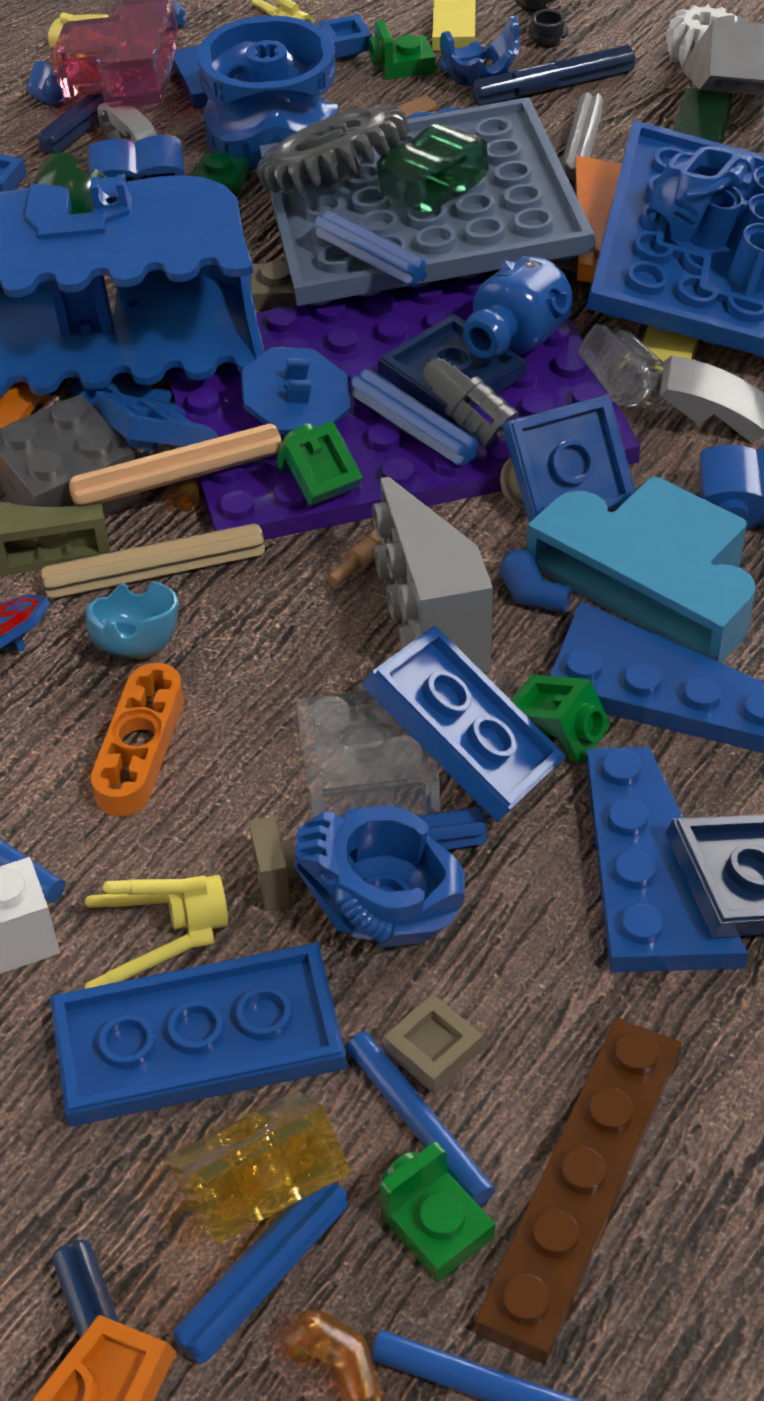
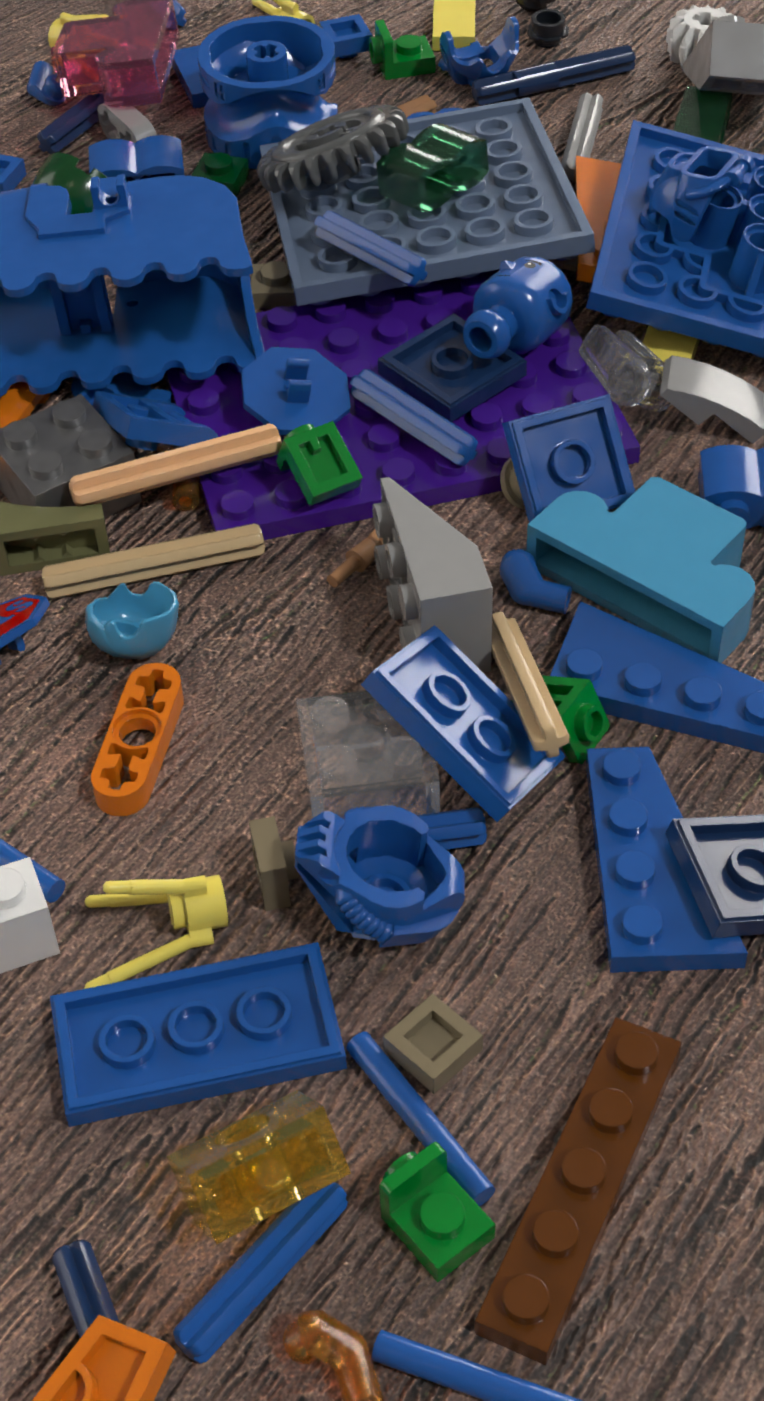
(459, 393): dark grey hinge -> none
(527, 687): none -> tan axle

